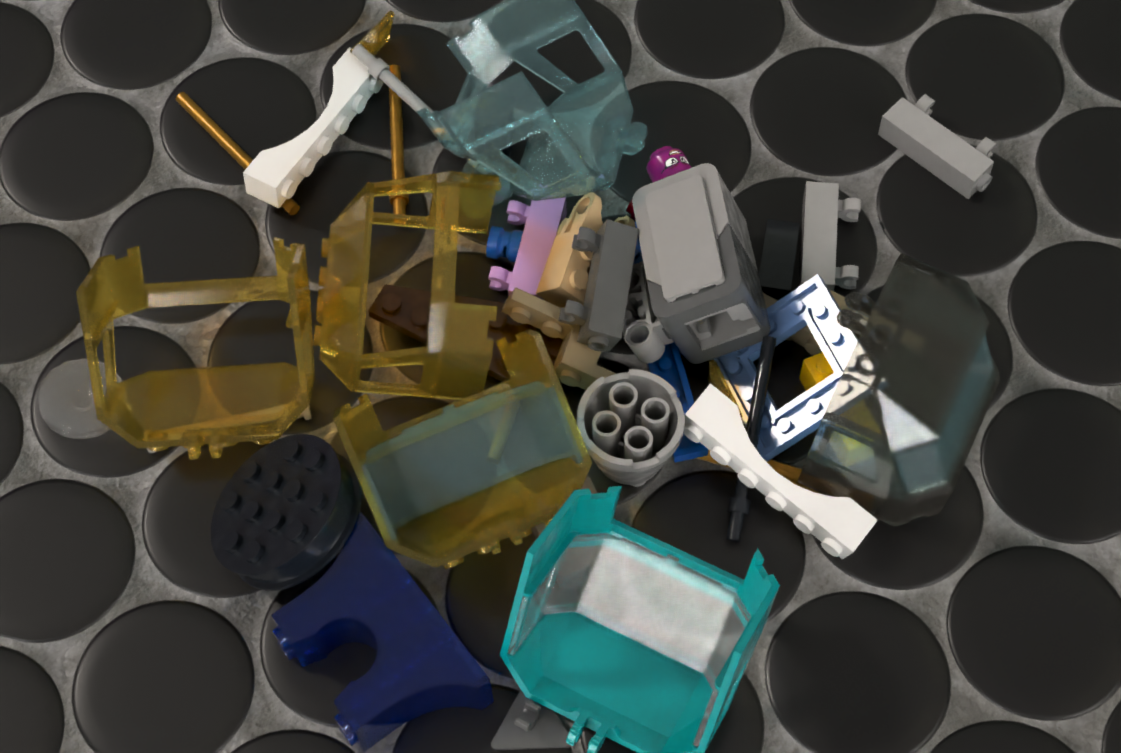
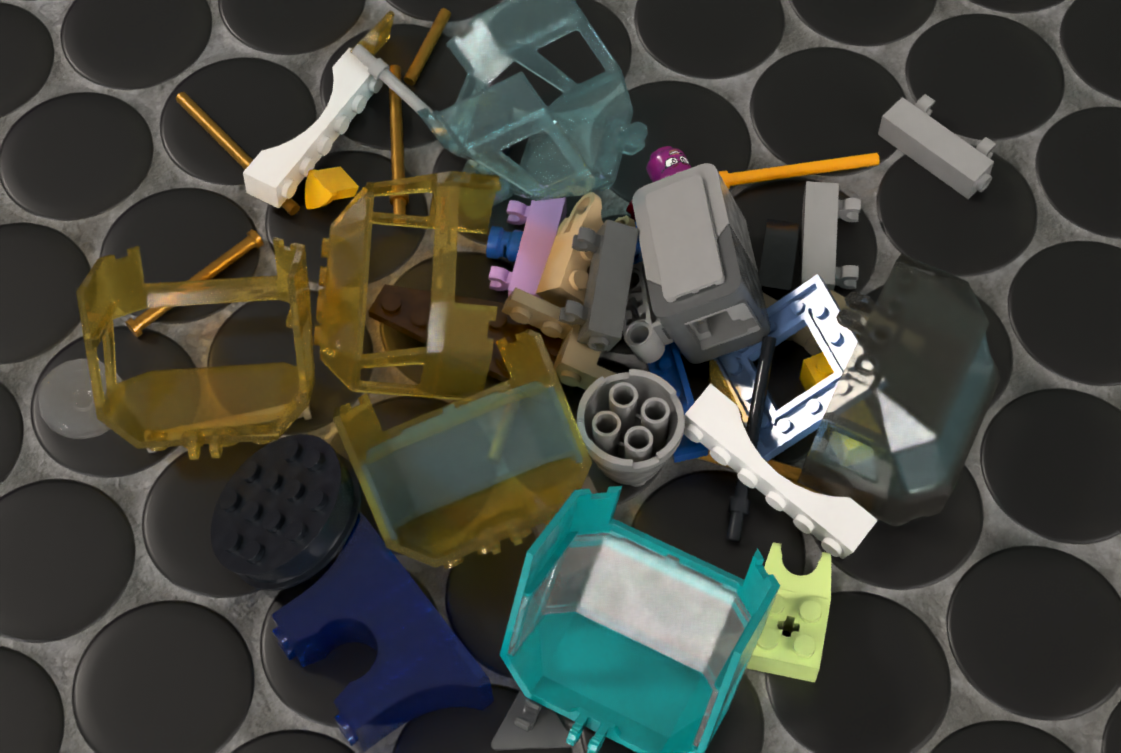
(209, 272): none -> pearl gold bar
(328, 185): none -> yellow tile
(427, 47): none -> pearl gold bar
(798, 608): none -> yellowish green brick
(799, 169): none -> light orange bar

